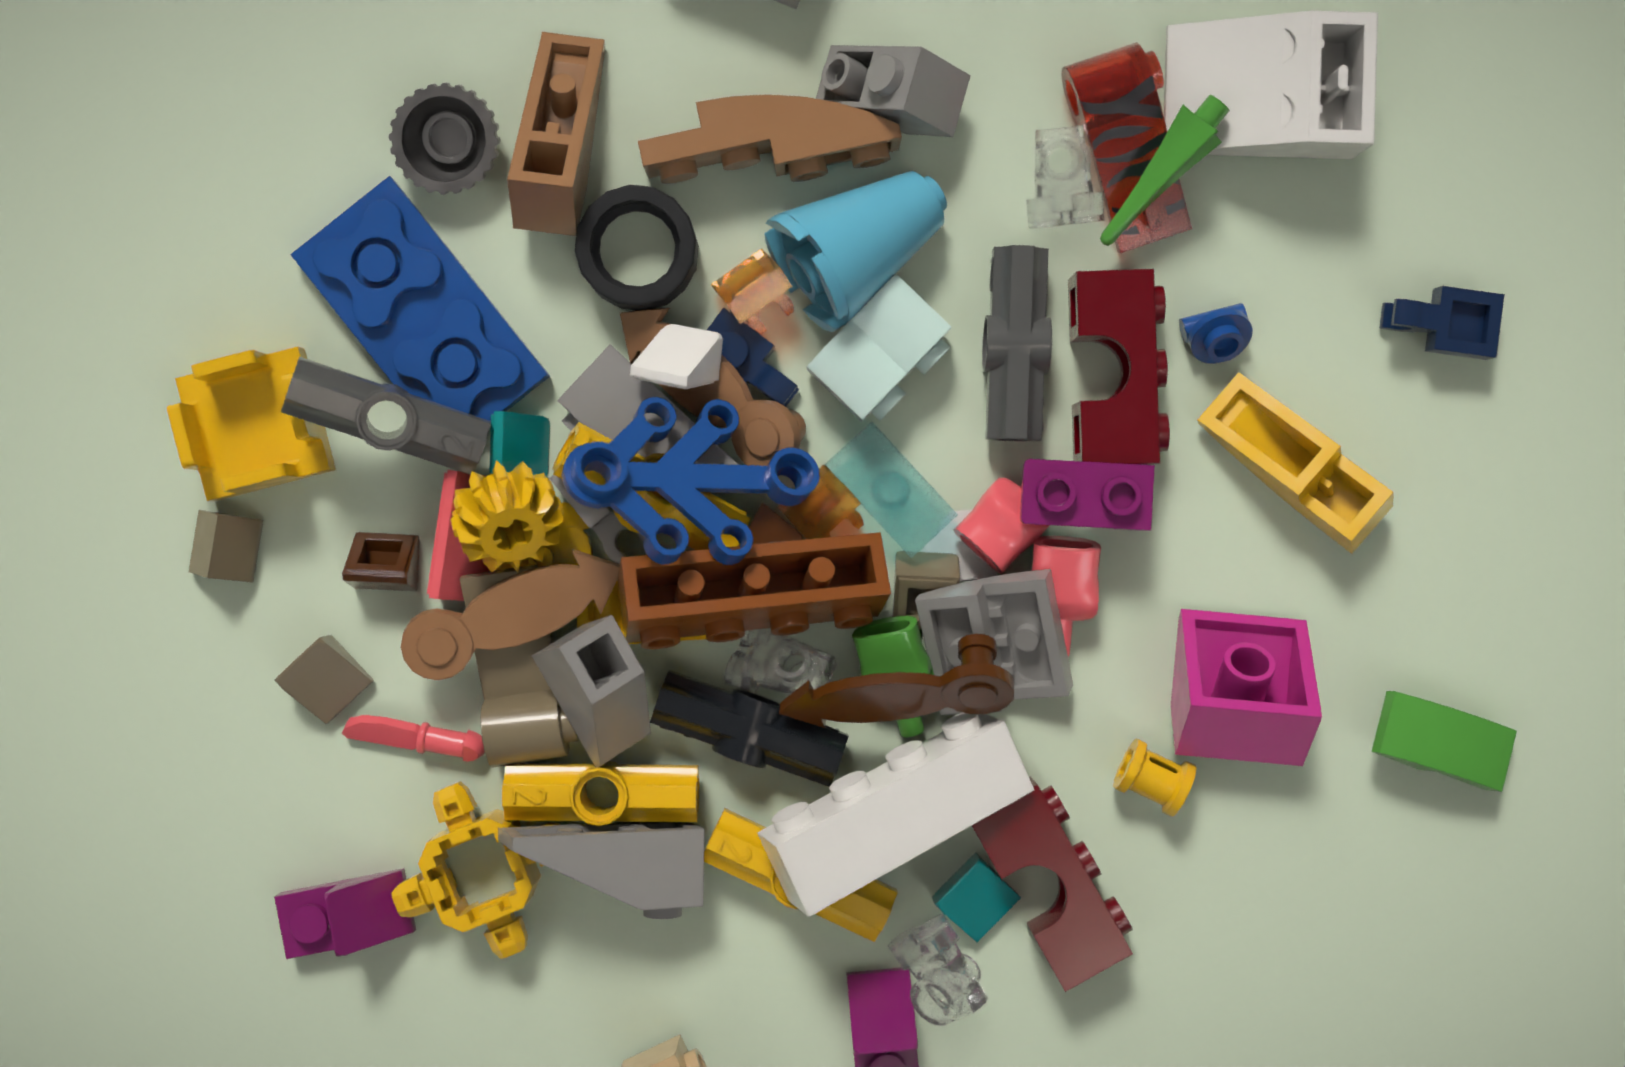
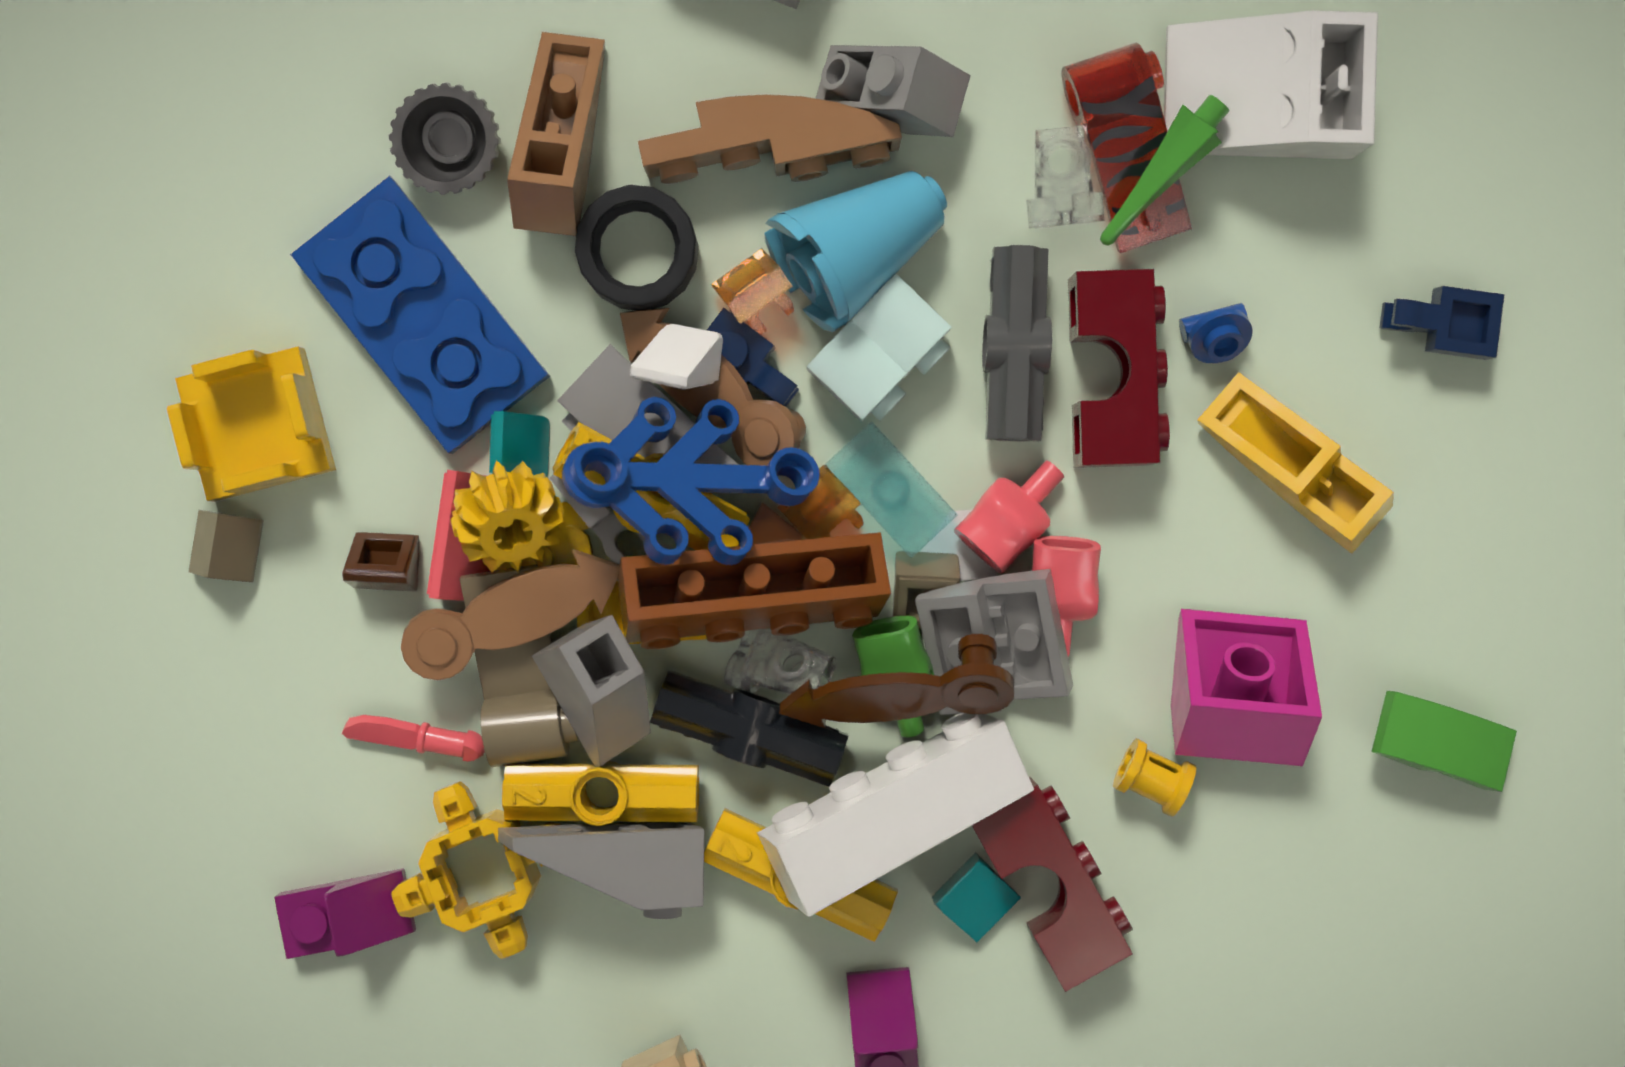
(324, 678): dark tan slope -> none
(343, 404): dark grey piece -> none
(945, 976): clear plate -> none
(1087, 494): magenta bracket -> none

